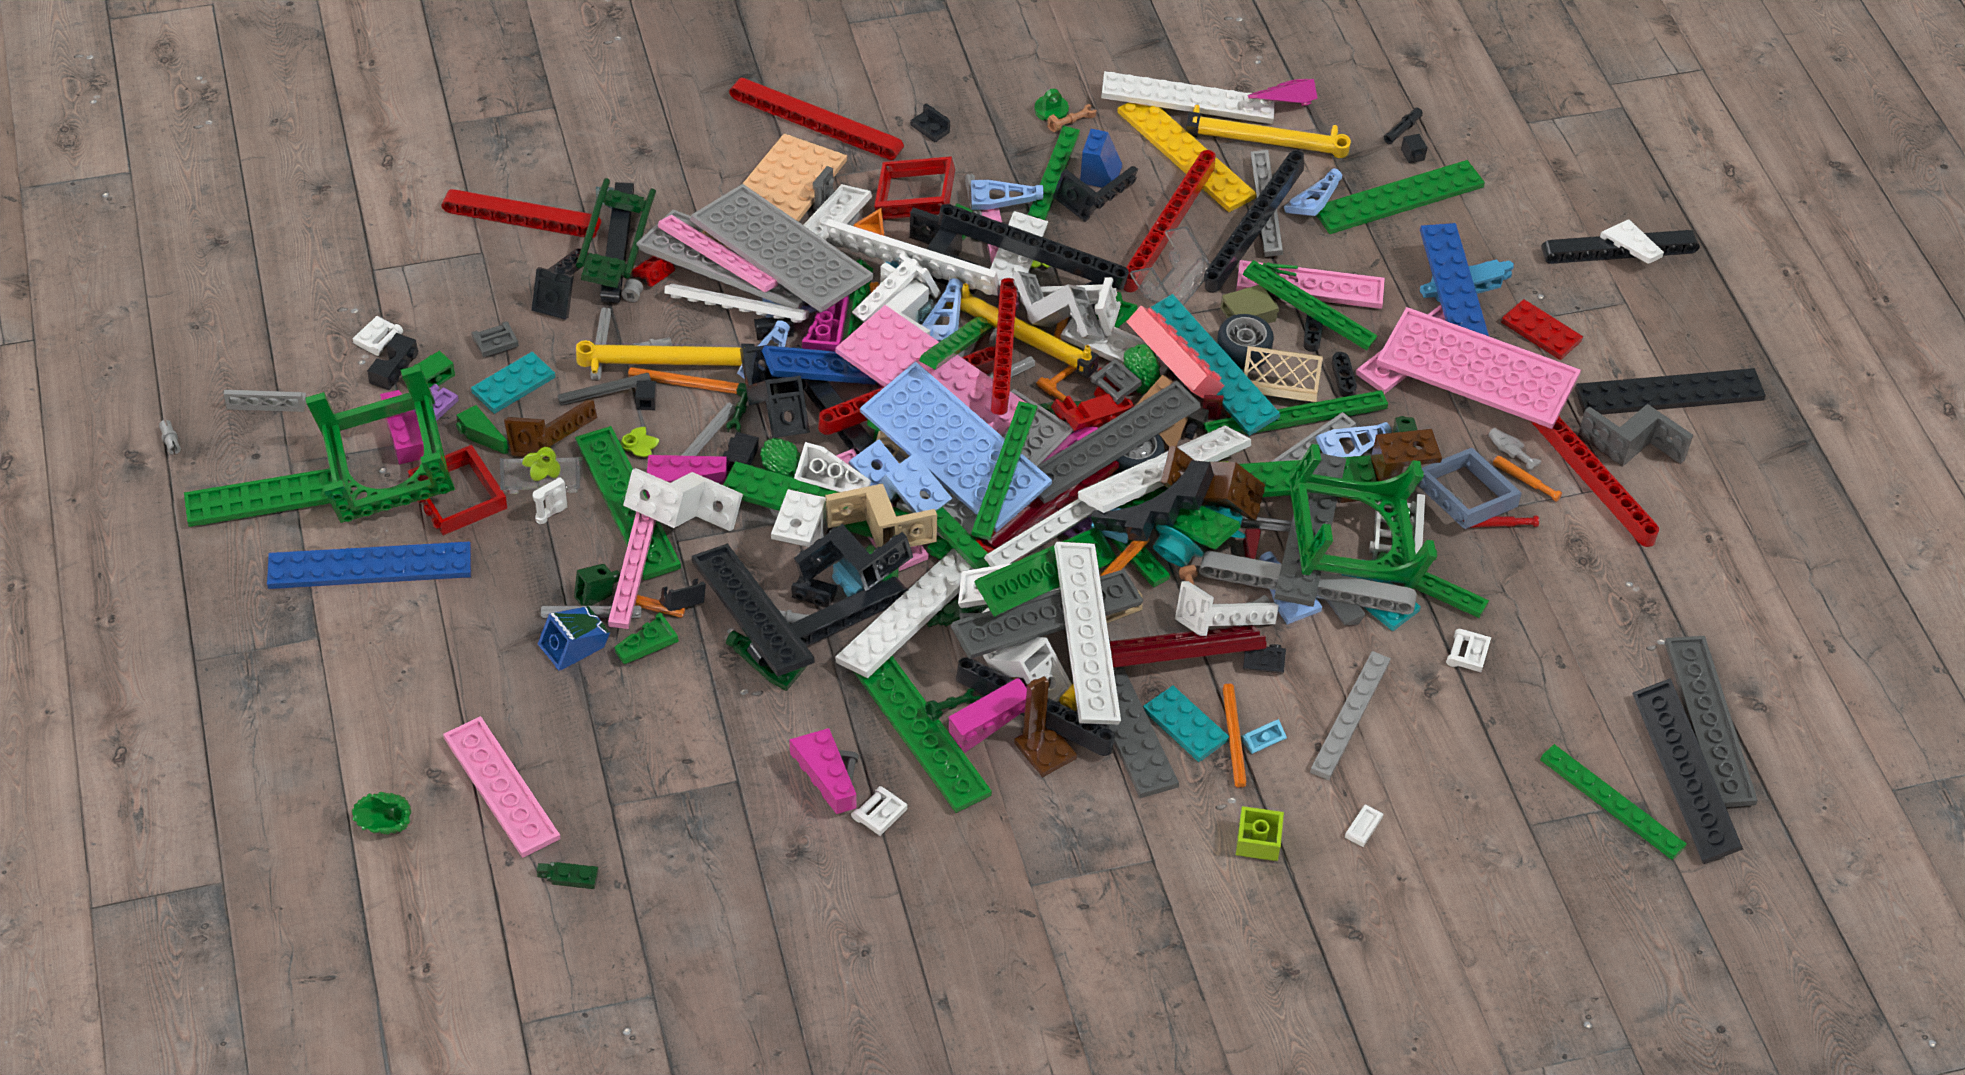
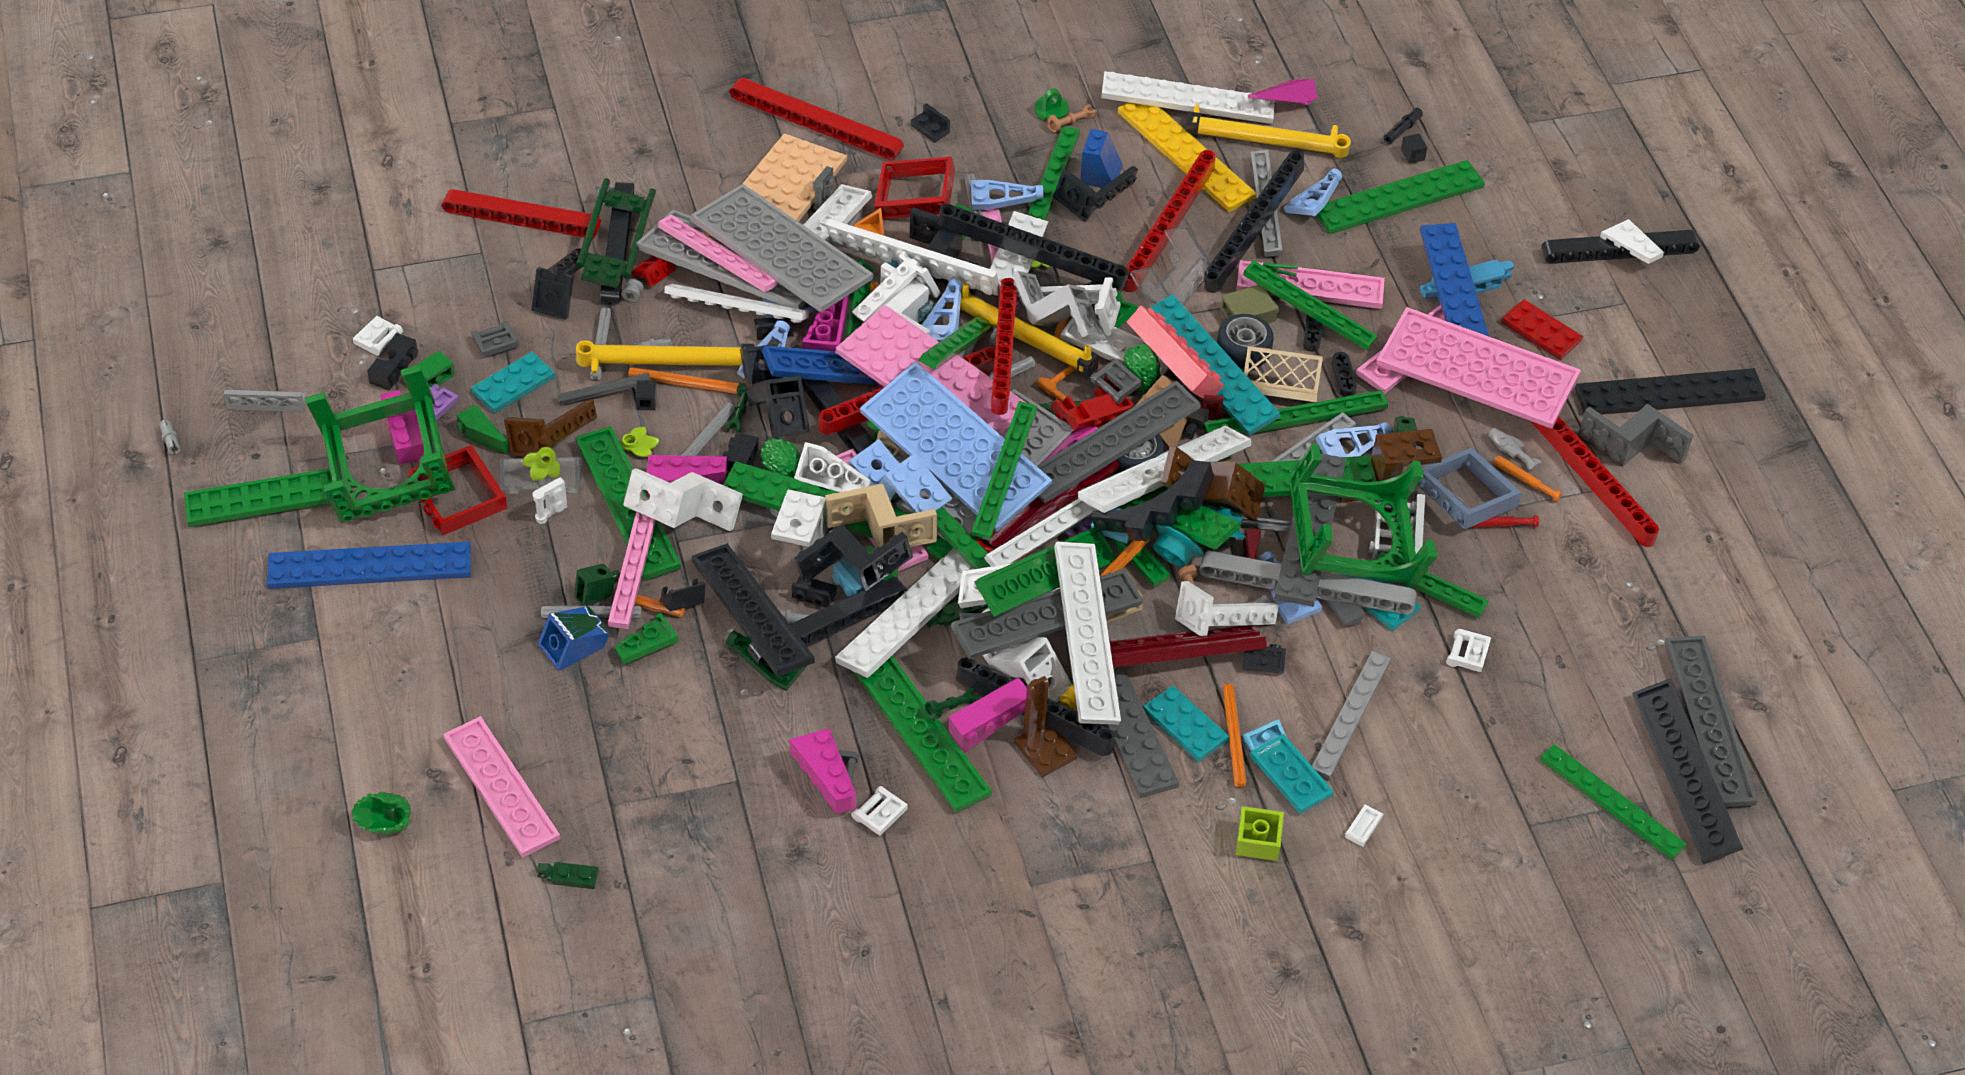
(1291, 774): none -> teal plate

